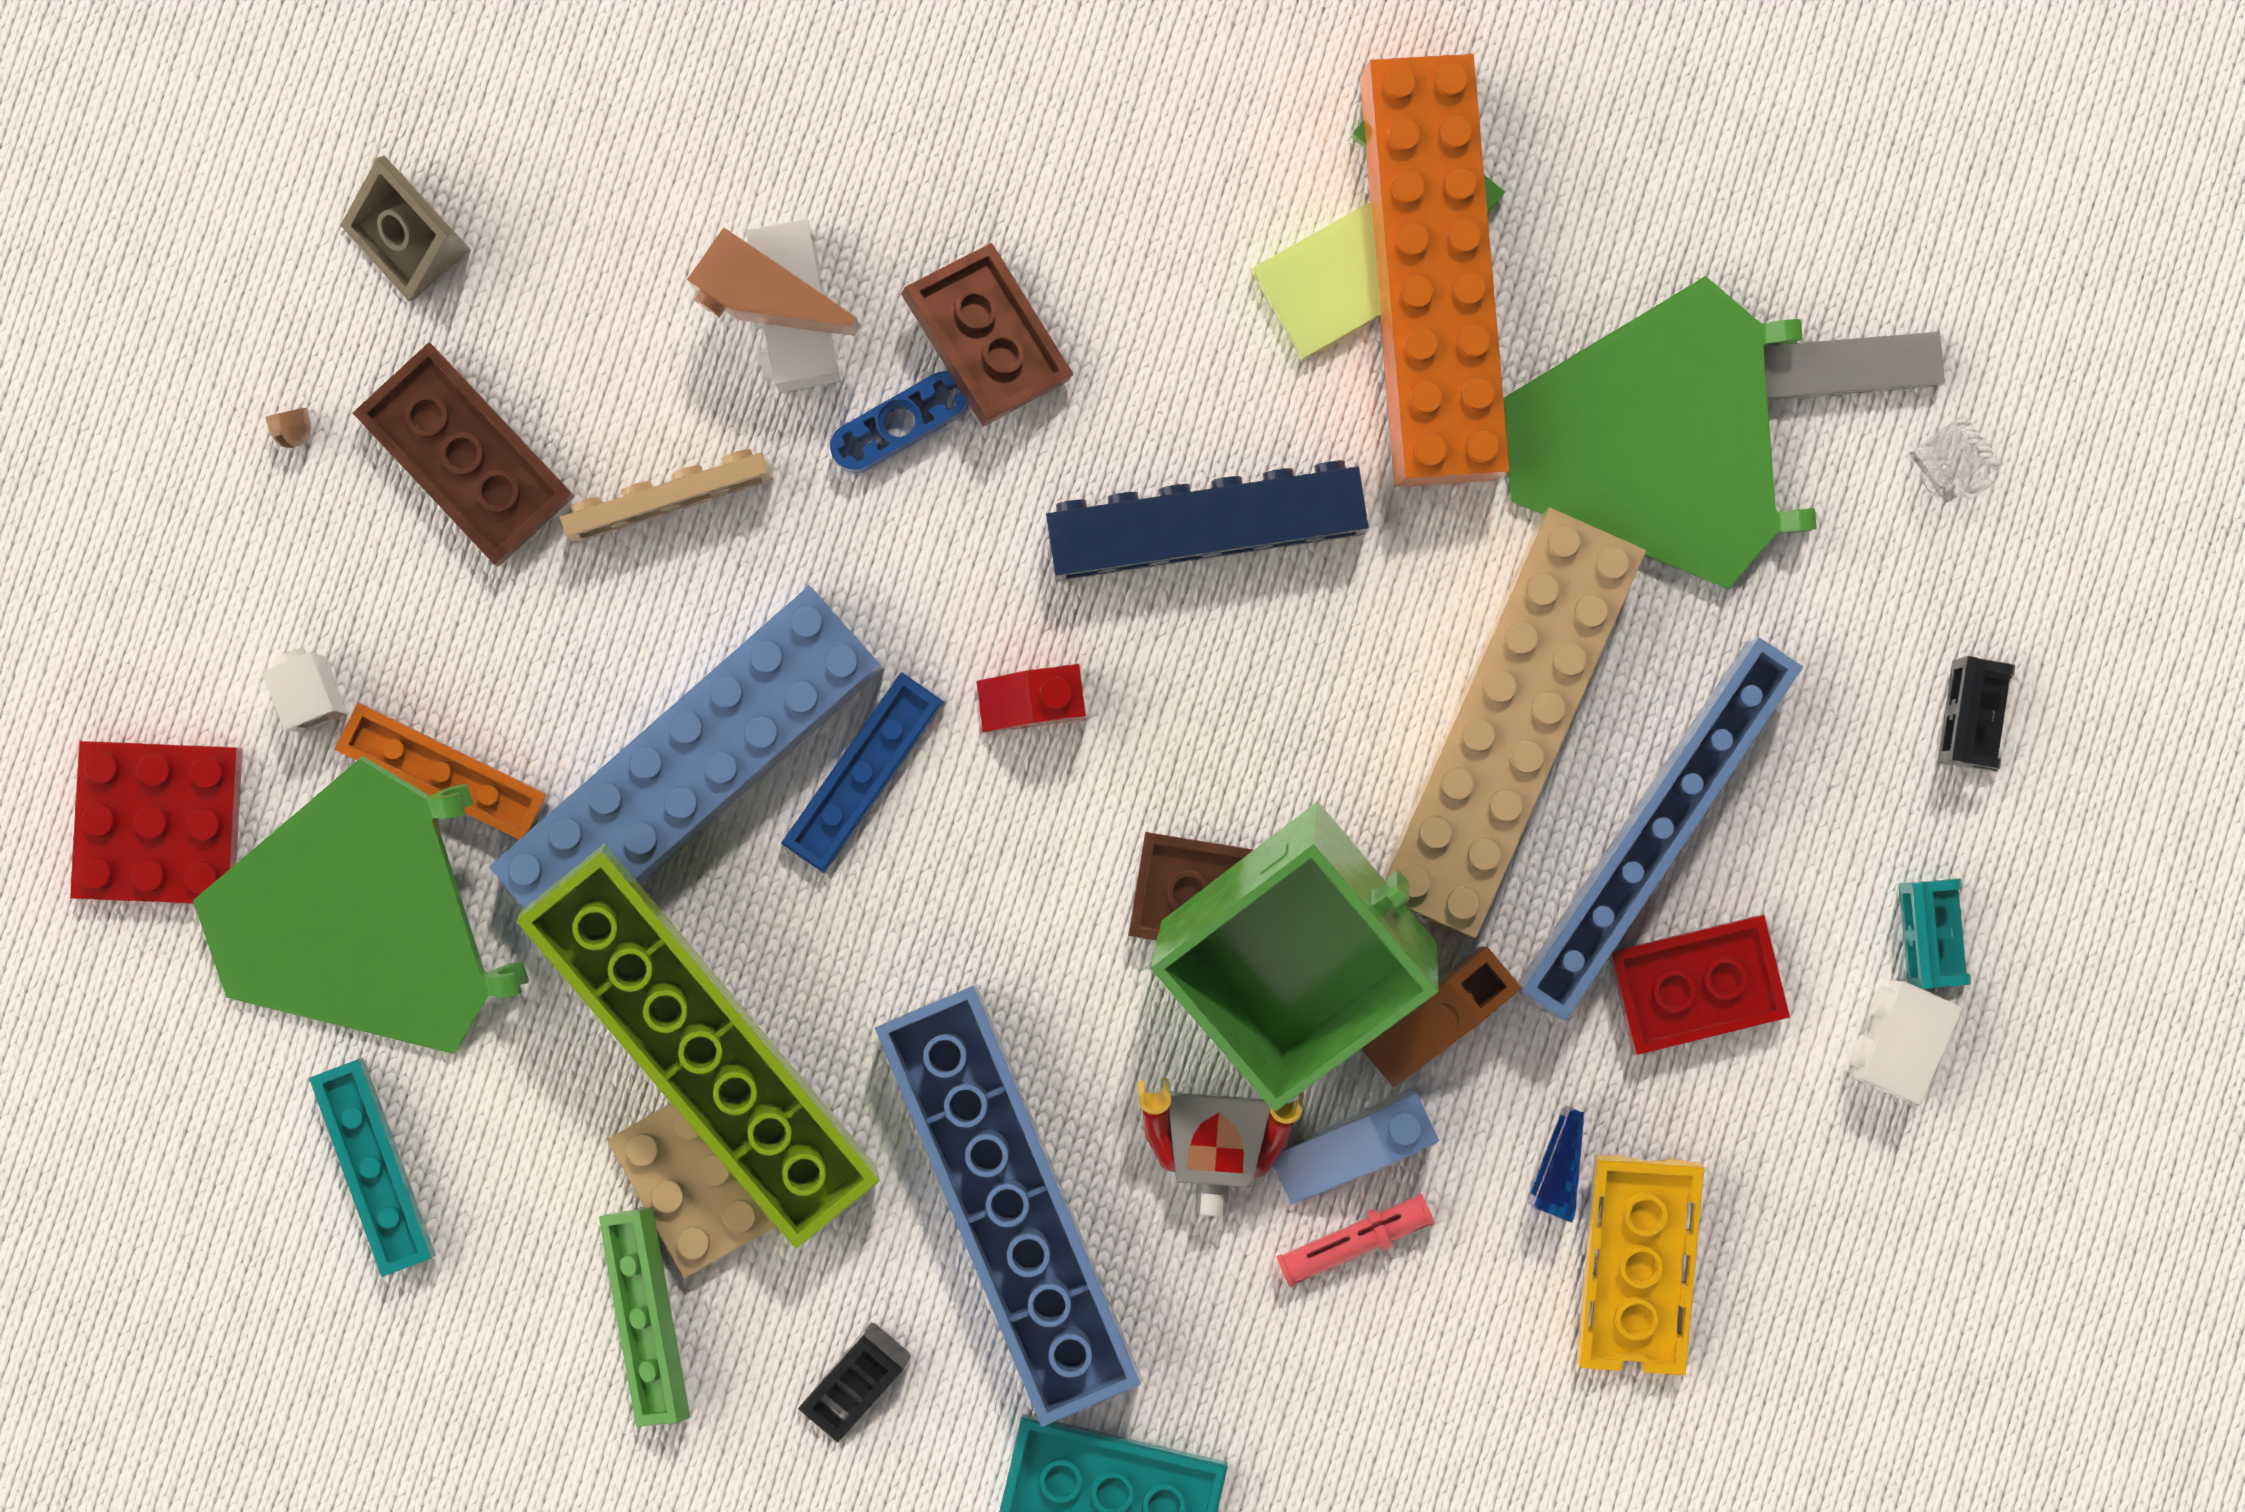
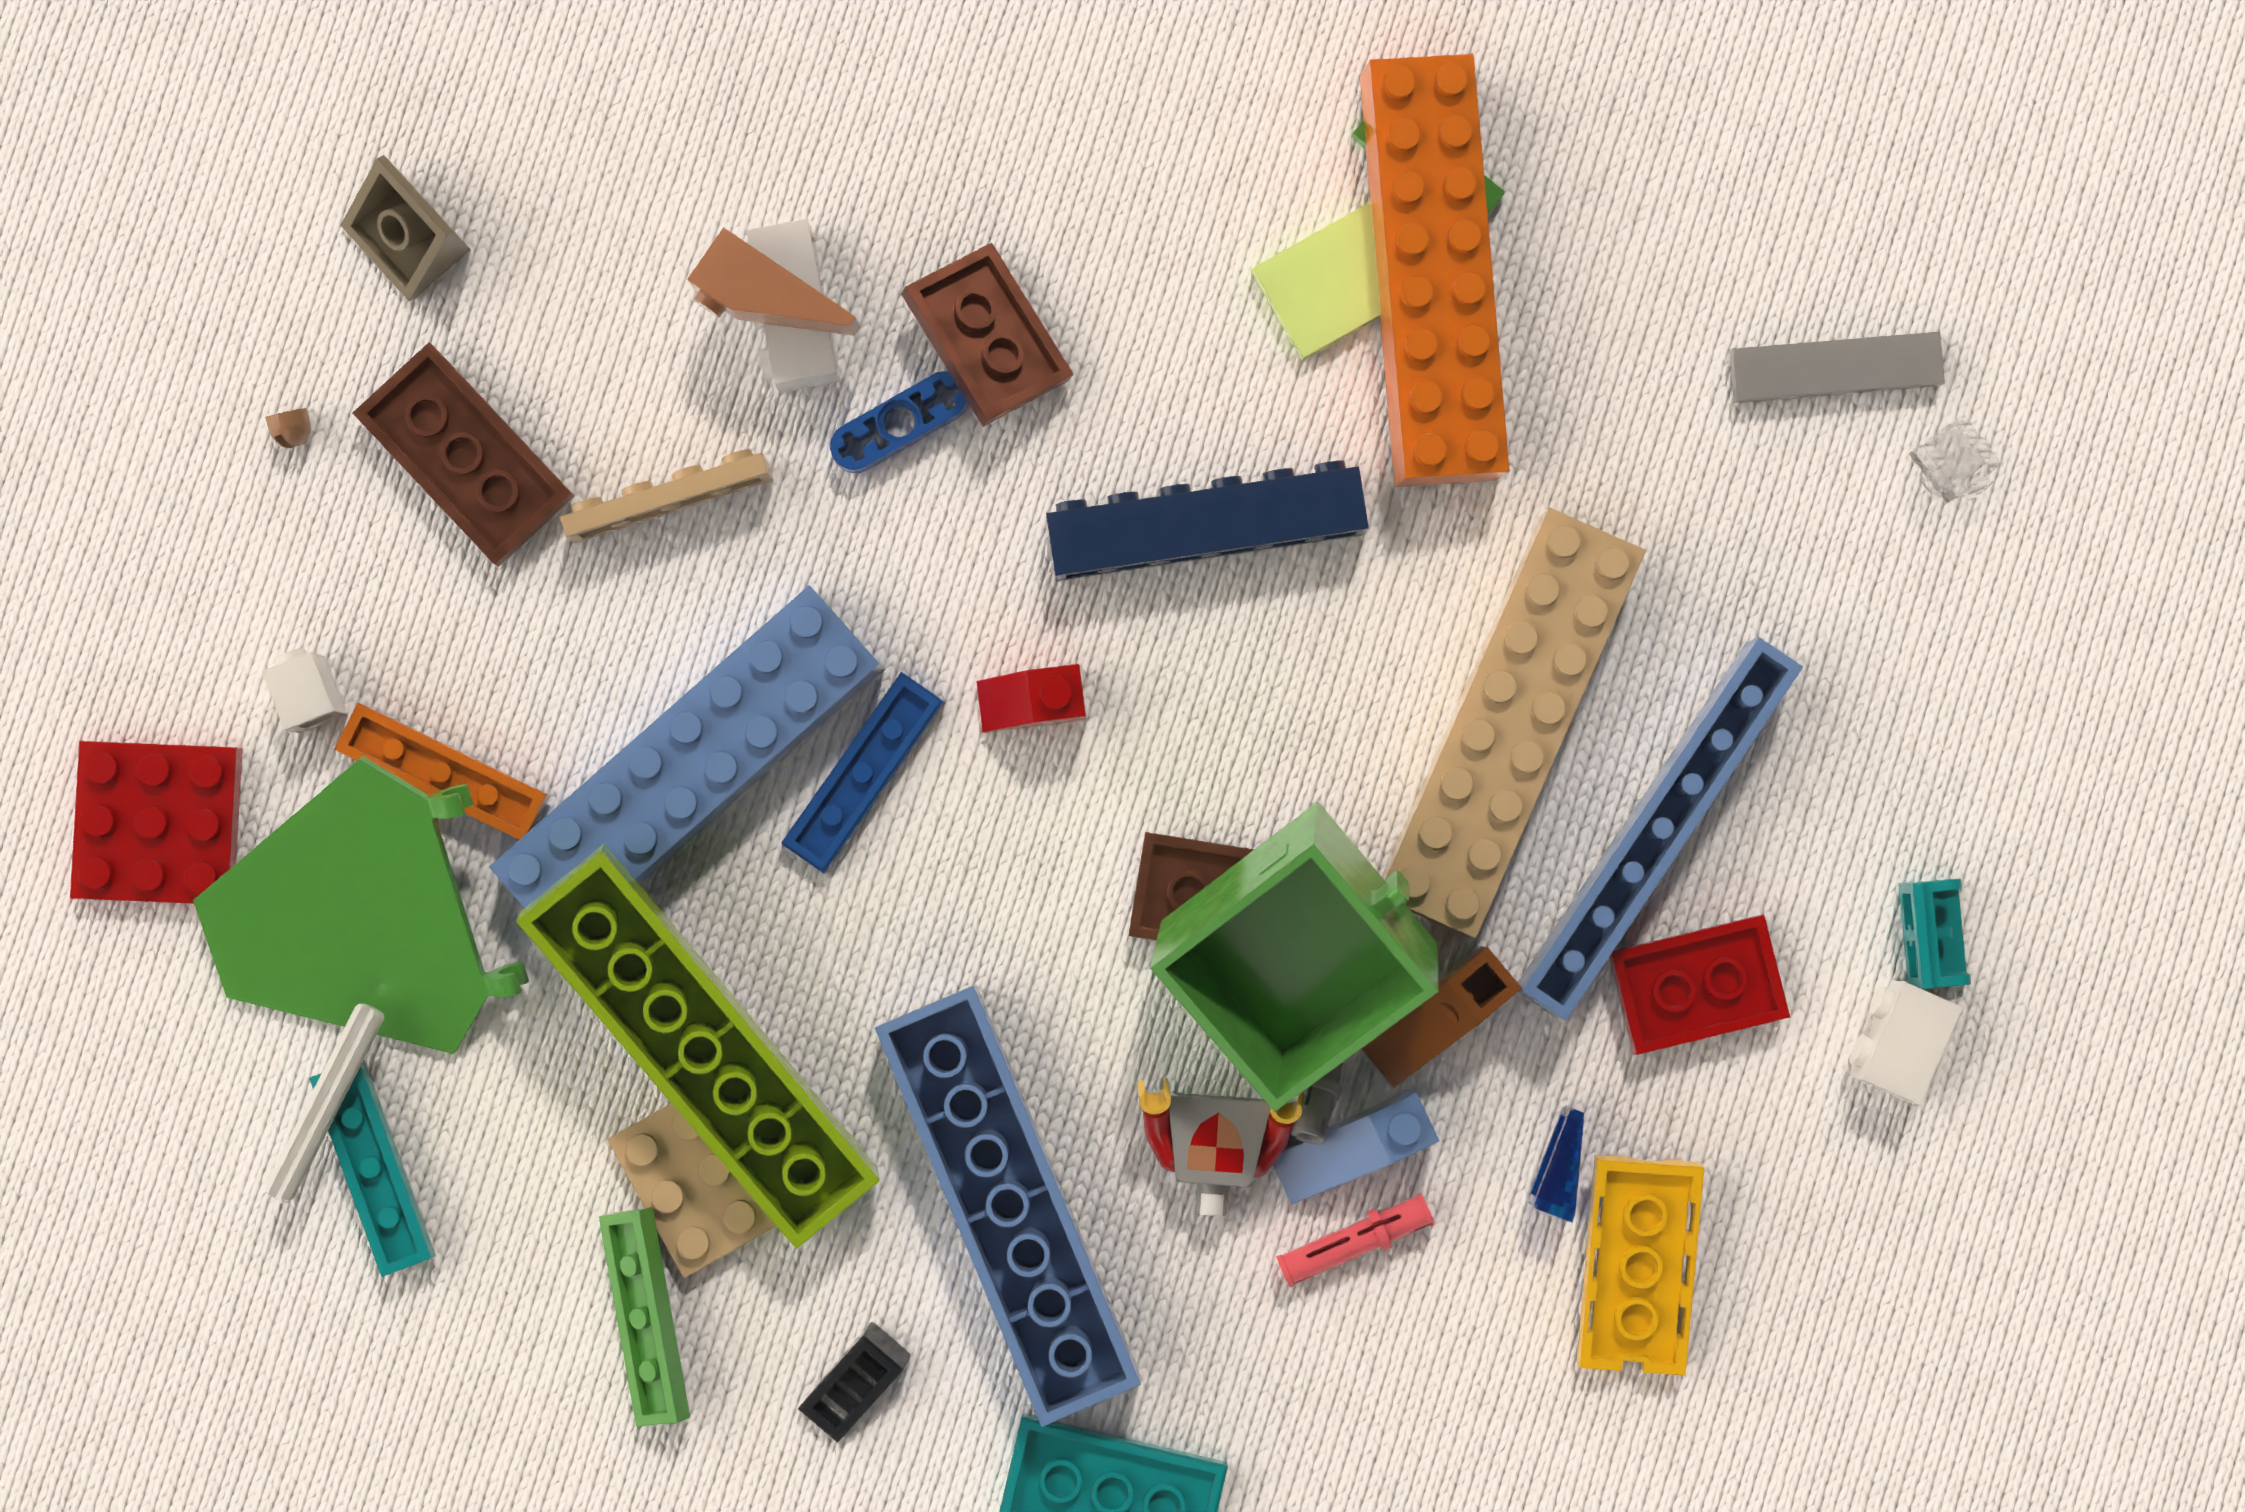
(324, 1102): none -> white axle
(1317, 1107): none -> light grey pin
(1661, 435): bright green flag -> none
(1975, 713): black hinge -> none

